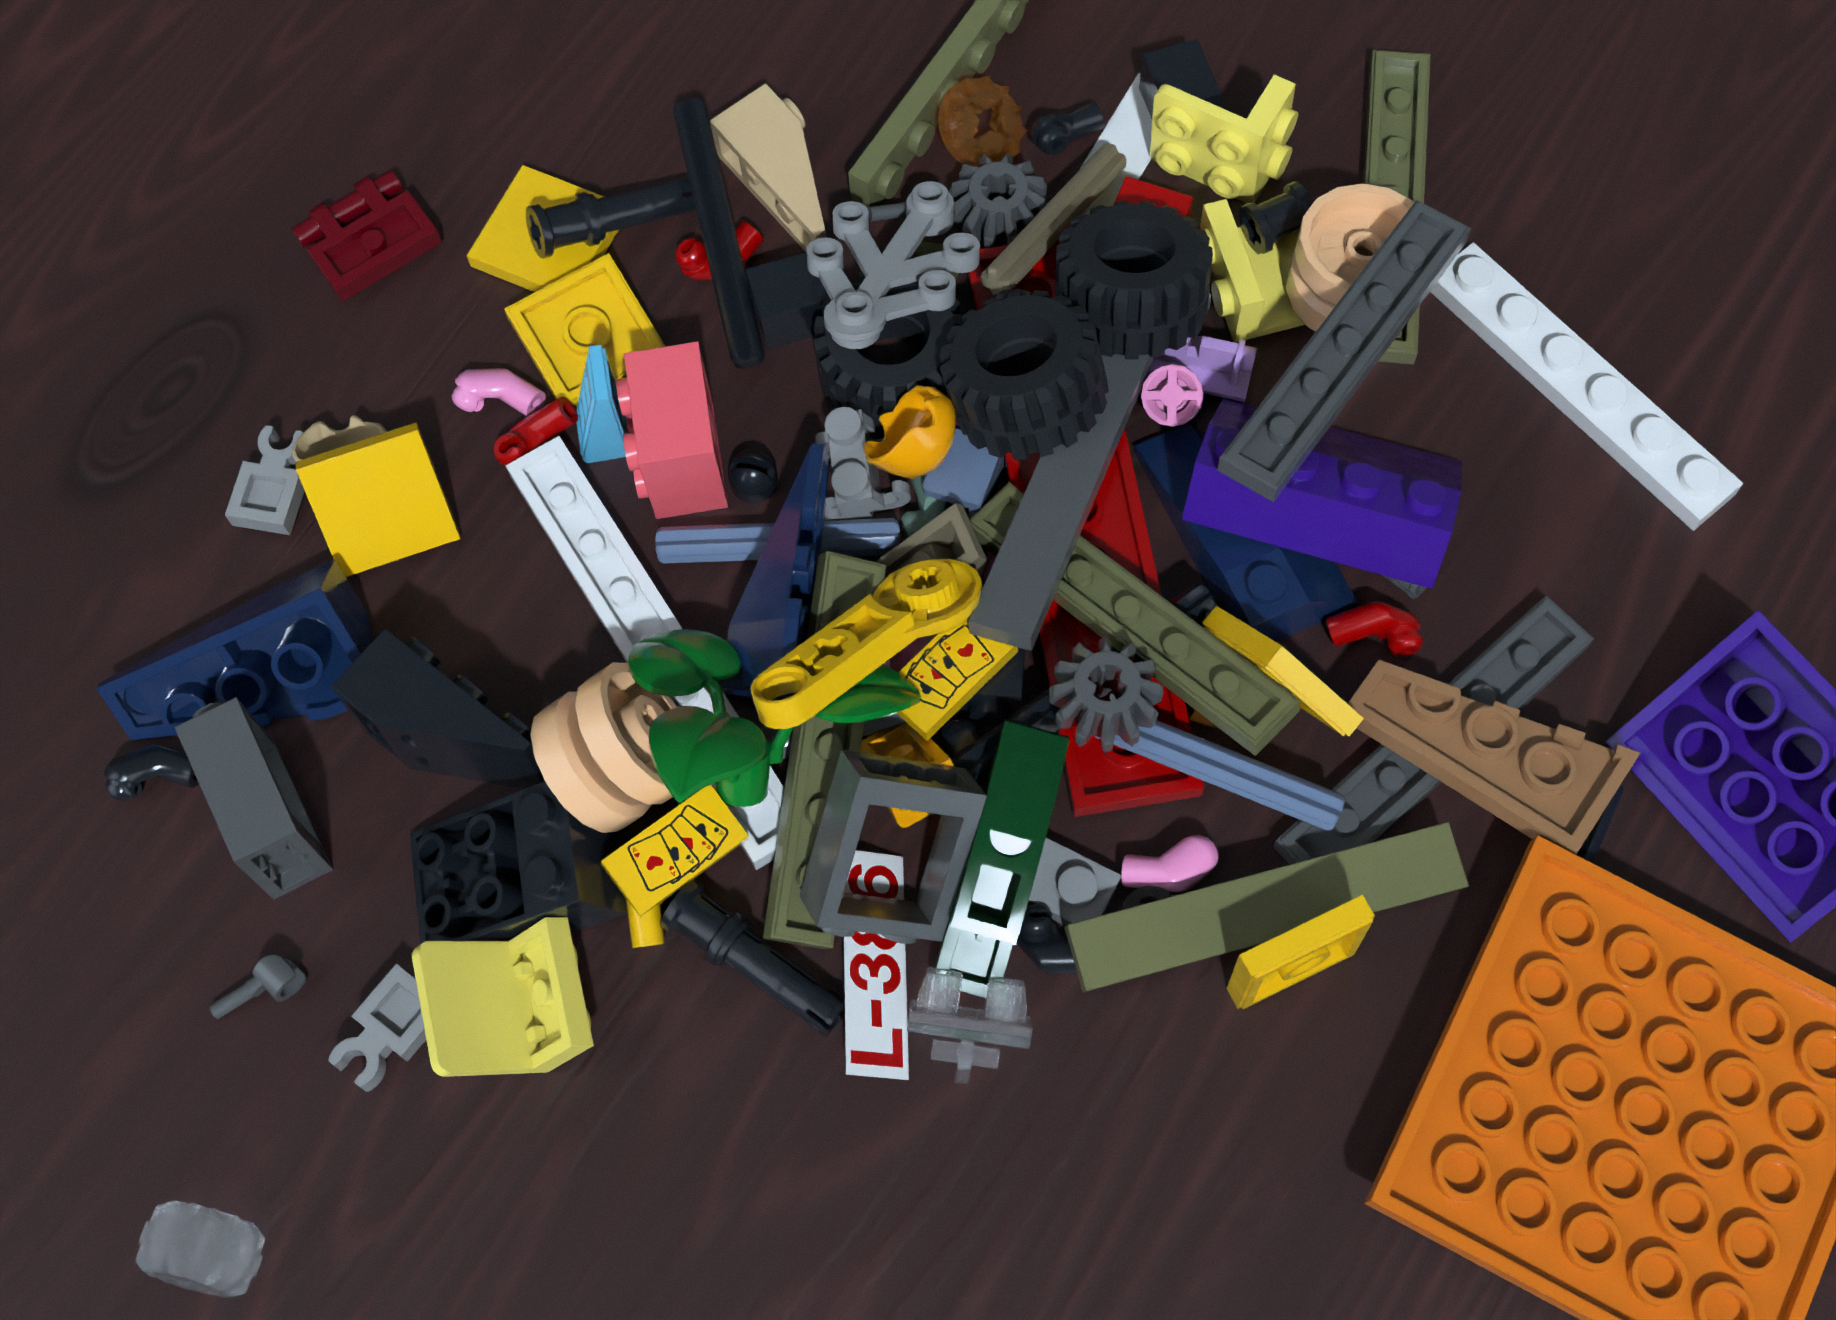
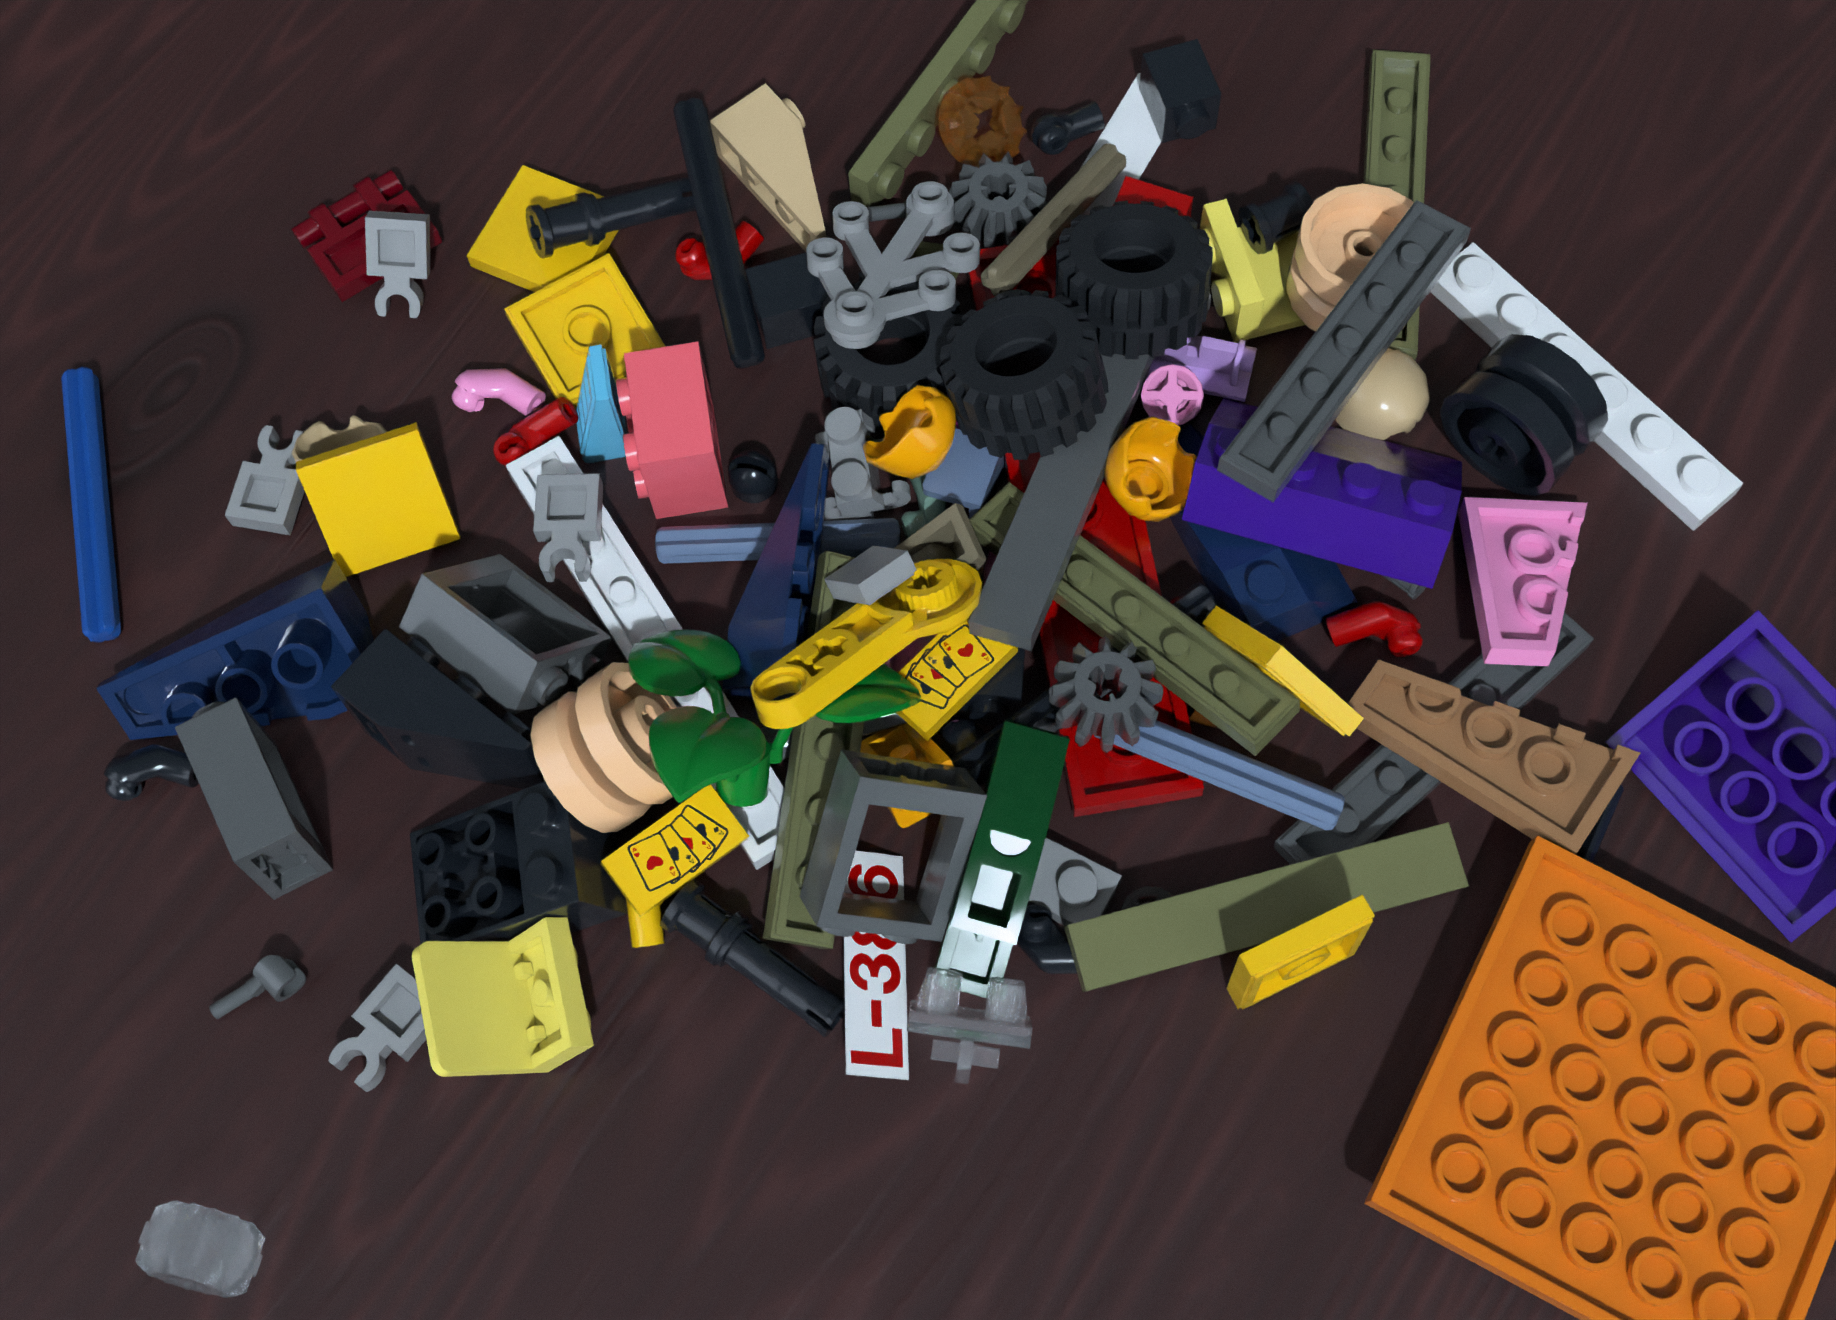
(90, 505): none -> blue axle
(398, 251): none -> light grey plate
(504, 632): none -> dark grey window
(564, 516): none -> light grey plate
(871, 575): none -> light grey tile
(1149, 470): none -> light orange hair
(1175, 869): bright pink arm -> none
(1221, 147): light yellow bracket -> none
(1388, 399): none -> tan hair
(1519, 573): none -> bright pink wing
(1524, 414): none -> black wheel

